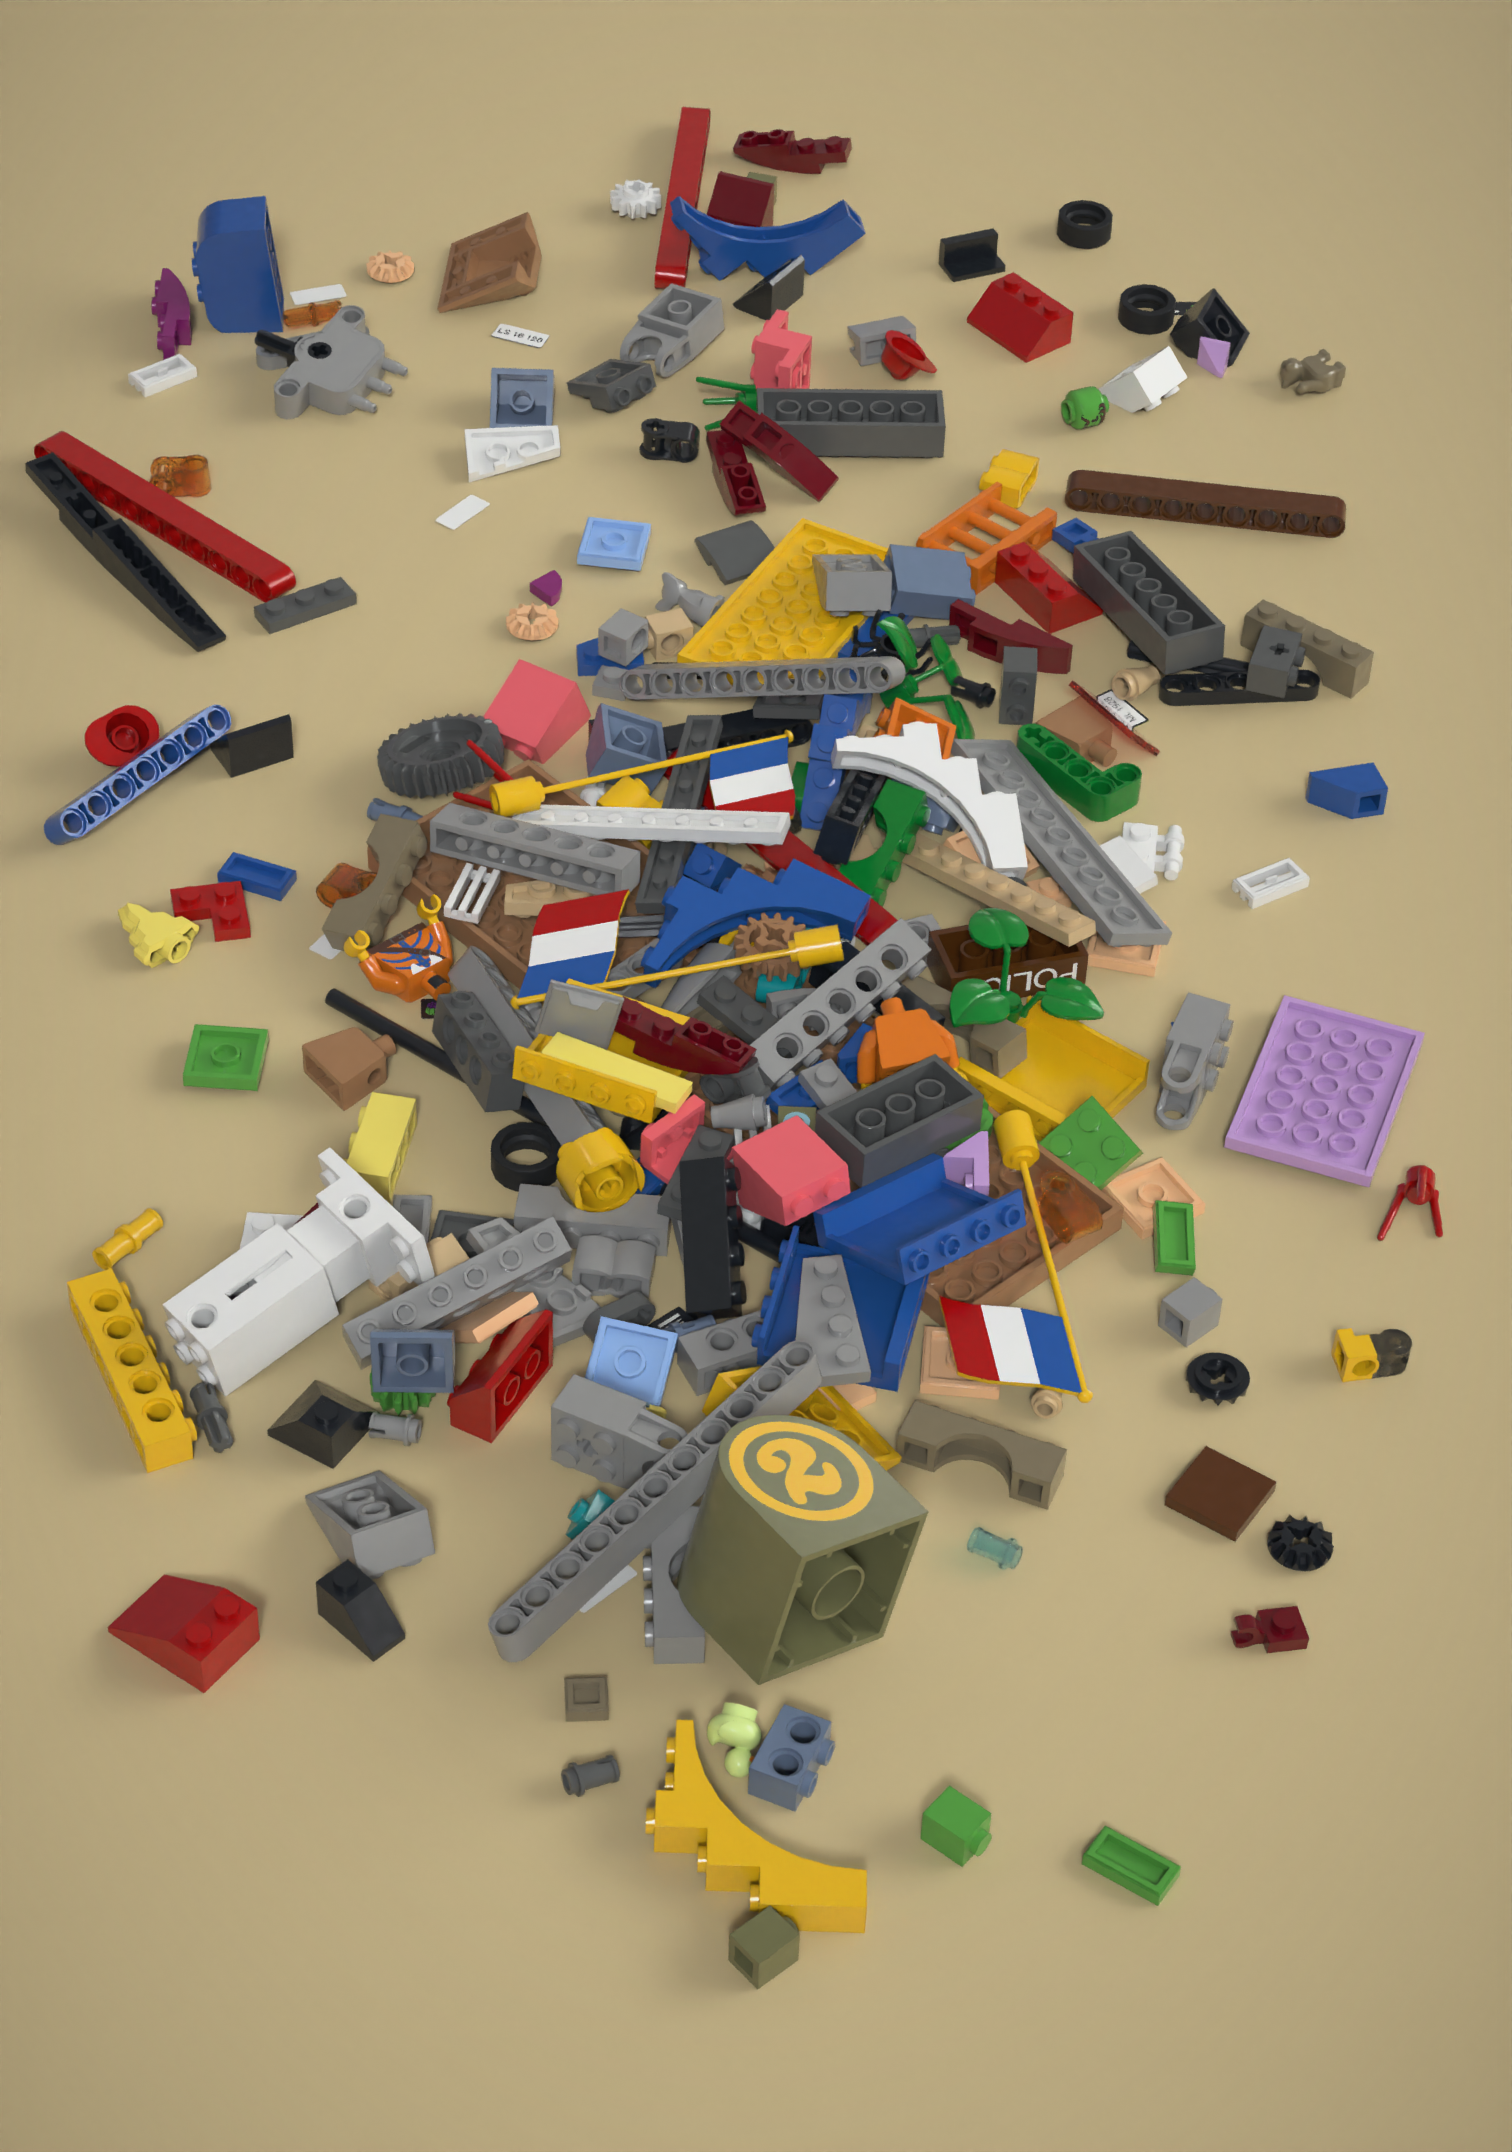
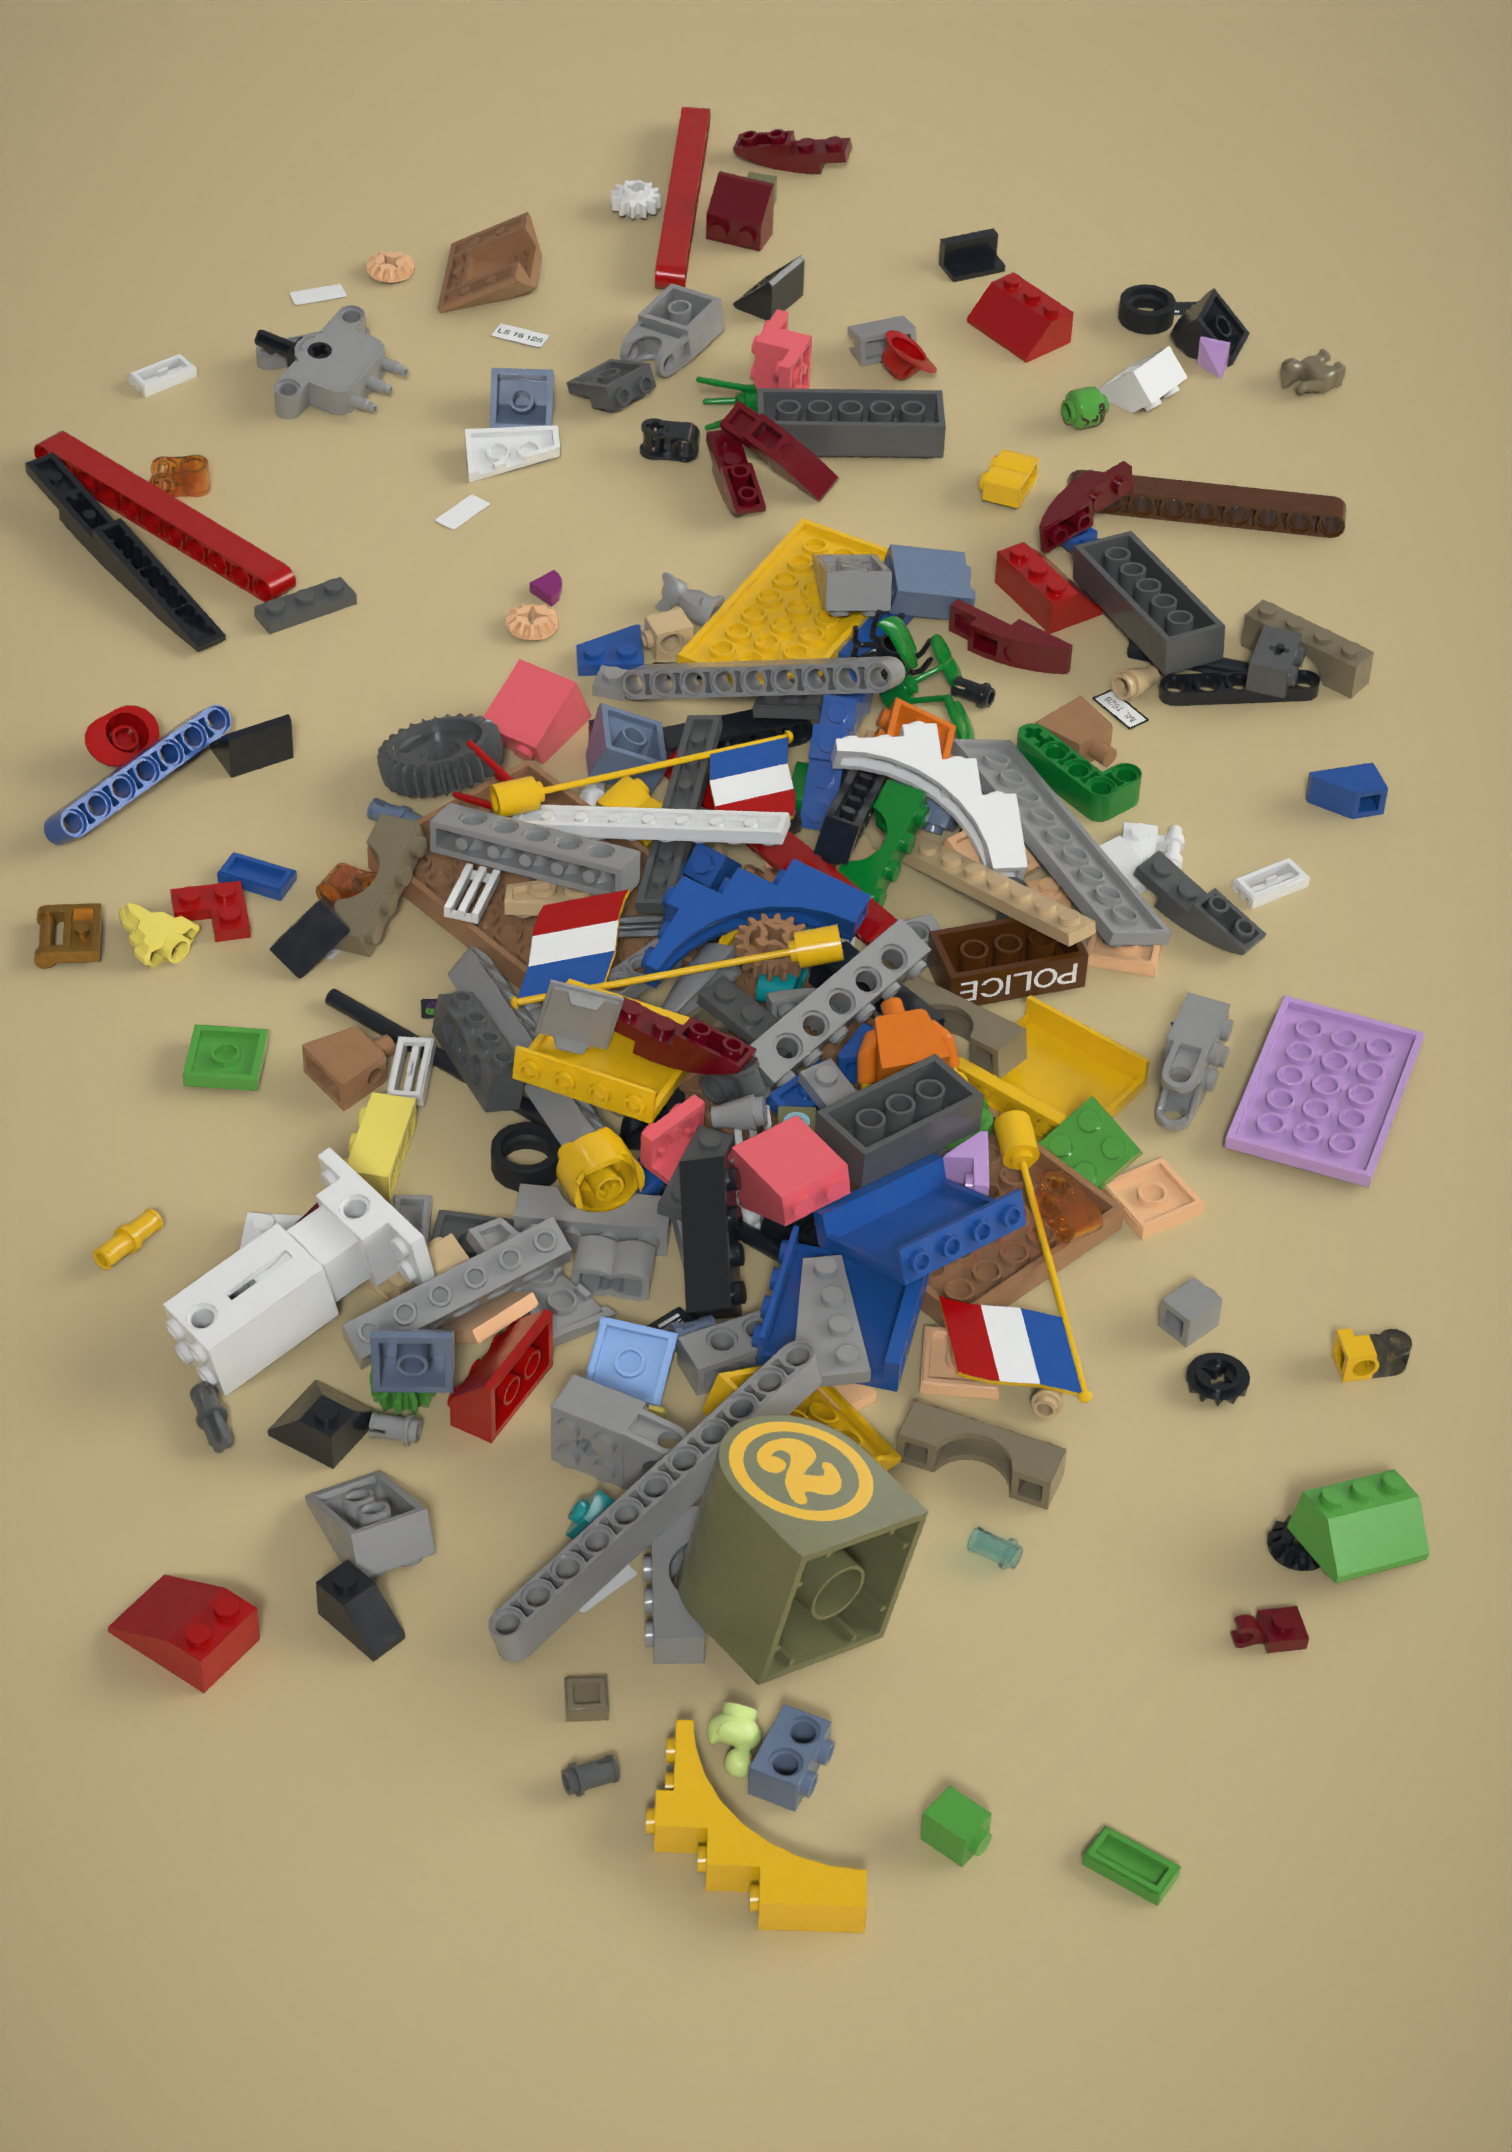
(80, 934): none -> pearl gold plate
(131, 1370): yellow brick -> none
(172, 313): magenta slope -> none
(238, 267): blue brick -> none
(310, 938): none -> black panel
(311, 314): clear orange axle -> none
(409, 962): torso -> none
(425, 1070): none -> white tile
(614, 544): light blue plate -> none
(623, 637): light grey brick -> none
(631, 1308): dark grey beam -> none
(670, 1089): light yellow tile -> none
(735, 550): dark grey slope -> none
(764, 1947): olive brick -> none
(766, 249): blue arch -> none
(950, 634): dark grey axle -> none
(977, 1003): green plant -> none
(1018, 685): dark grey brick -> none
(1033, 530): orange fence -> none
(1075, 506): none -> dark red slope
(1084, 236): black tyre -> none
(1114, 718): clear red piece -> none
(1174, 1238): bright green tile -> none
(1200, 913): none -> dark grey slope
(1220, 1493): reddish brown tile -> none
(1361, 1526): none -> bright green slope
(1419, 1189): red plant -> none

